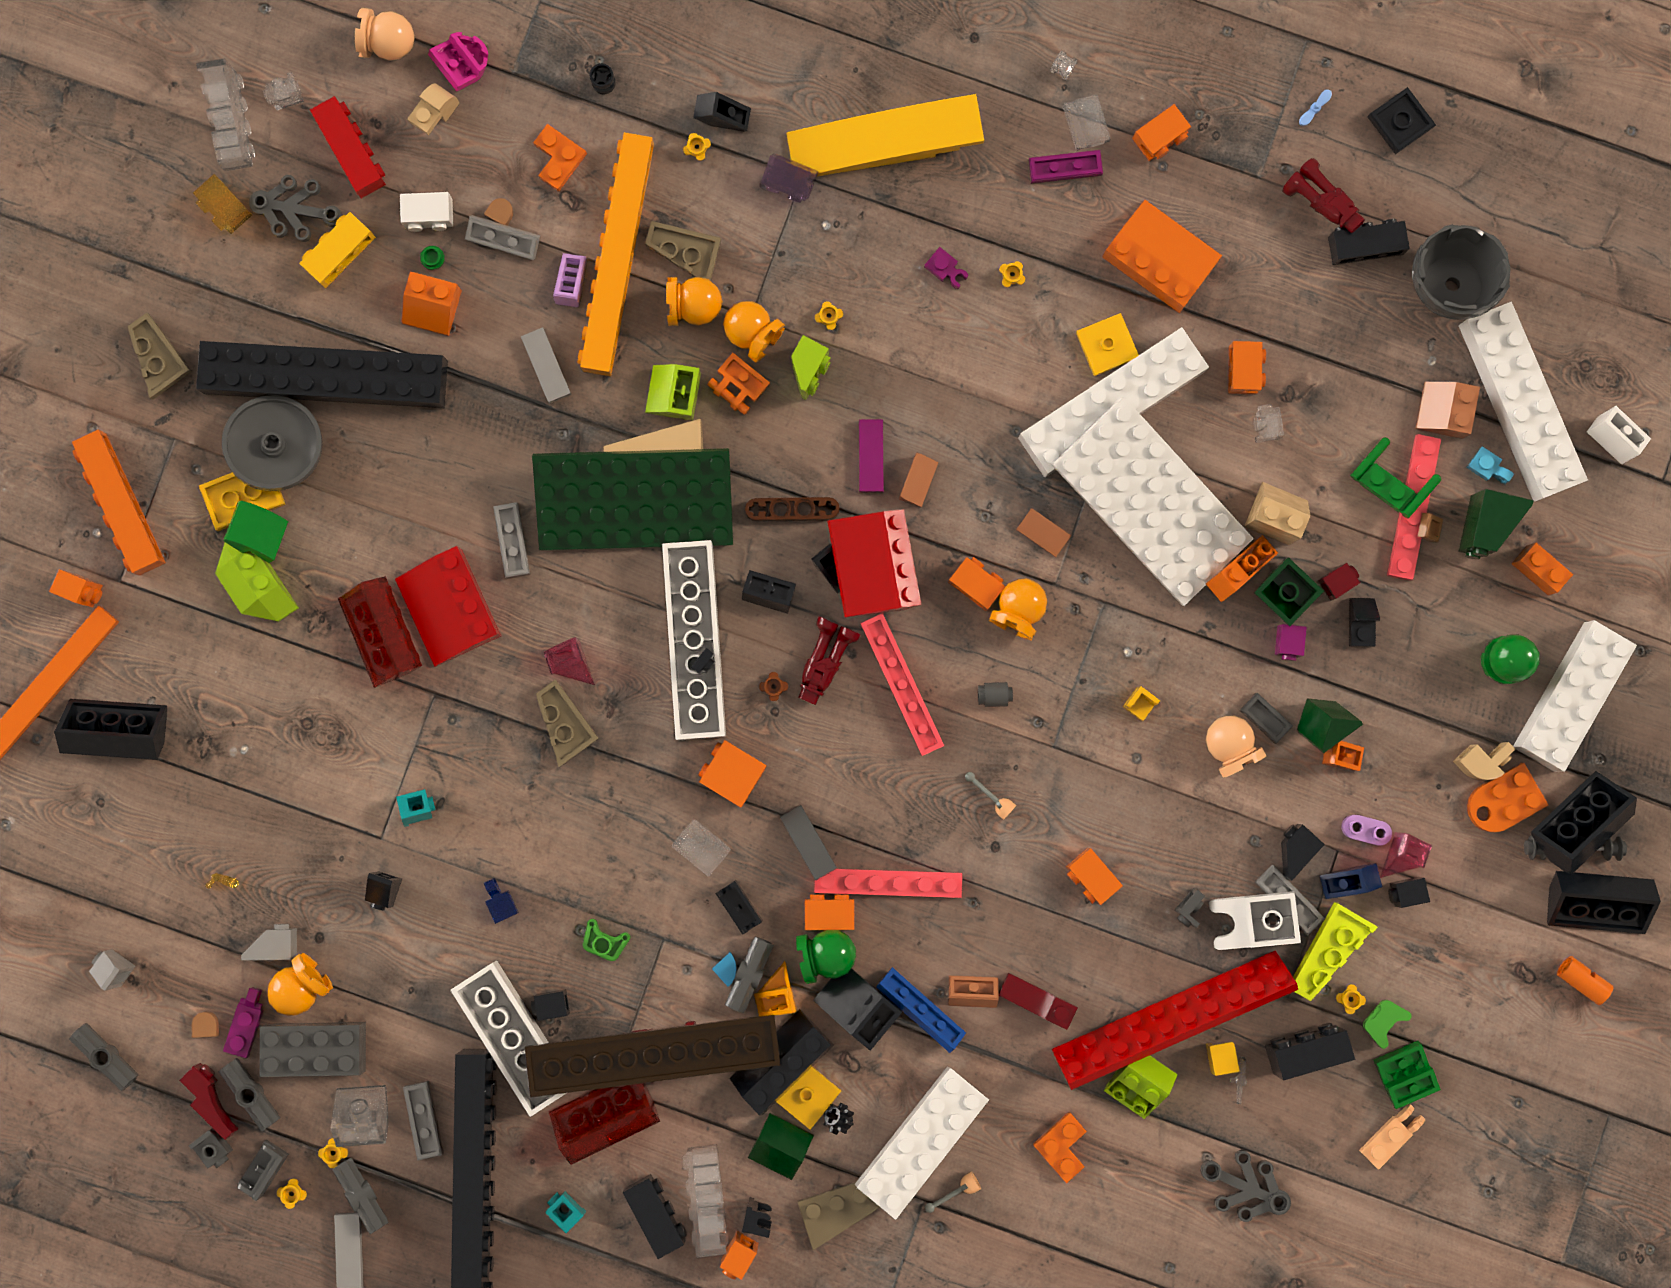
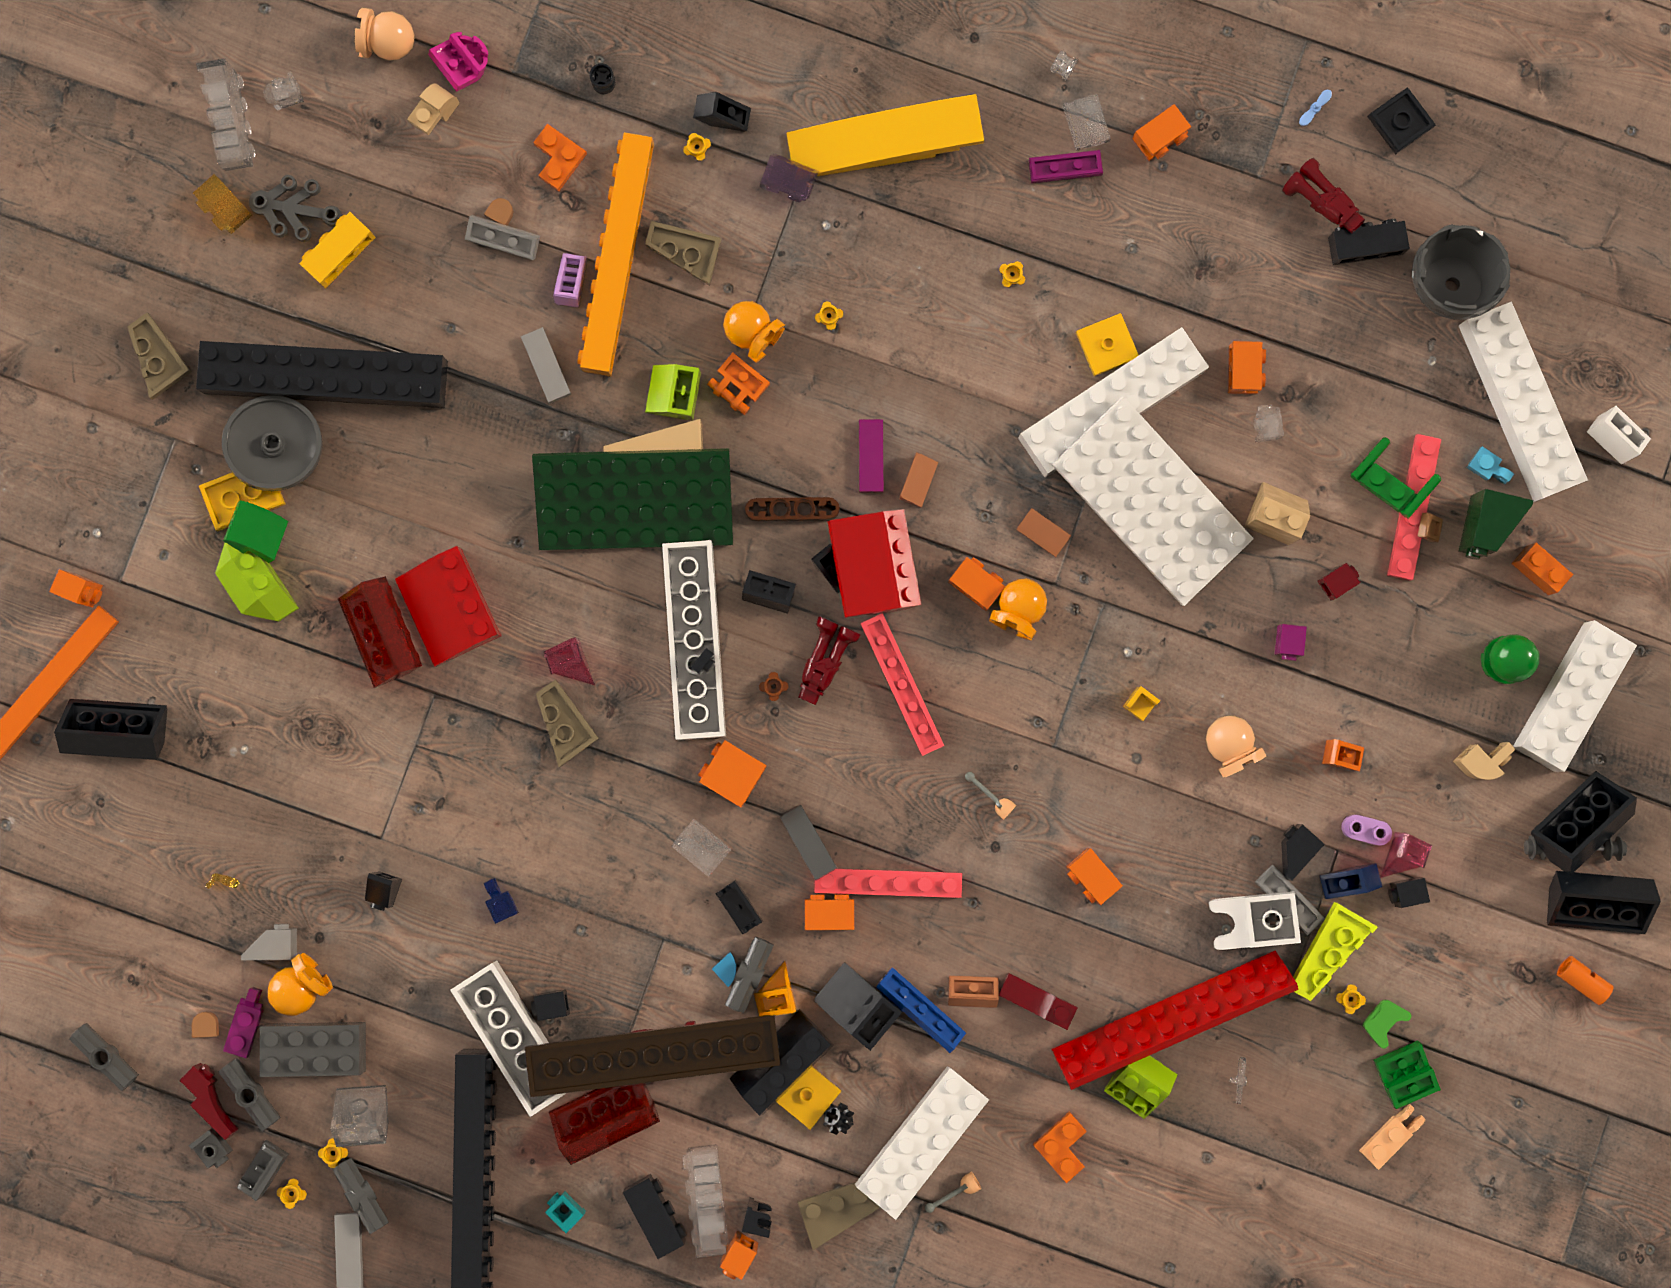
(110, 969): light grey slope -> none
(118, 503): orange brick -> none
(348, 147): red brick -> none
(410, 801): teal brick -> none
(423, 1120): light grey tile -> none
(426, 211): white brick -> none
(430, 303): orange slope -> none
(432, 257): green plate -> none
(511, 540): light grey tile -> none
(603, 944): bright green piece -> none
(694, 301): light orange tile -> none
(781, 1146): dark green slope -> none
(808, 363): lime slope -> none
(826, 955): green tile -> none
(943, 266): magenta plate -> none
(995, 694): dark grey brick -> none
(1161, 256): orange slope -> none
(1190, 903): dark grey bracket -> none
(1222, 1058): yellow panel -> none
(1242, 568): orange slope -> none
(1248, 1189): dark grey plant -> none
(1266, 718): dark grey tile -> none
(1288, 591): dark green slope -> none
(1309, 1051): black brick -> none
(1326, 723): dark green slope -> none
(1362, 622): black slope -> none
(1448, 408): nougat slope -> none
(1507, 800): orange plate -> none

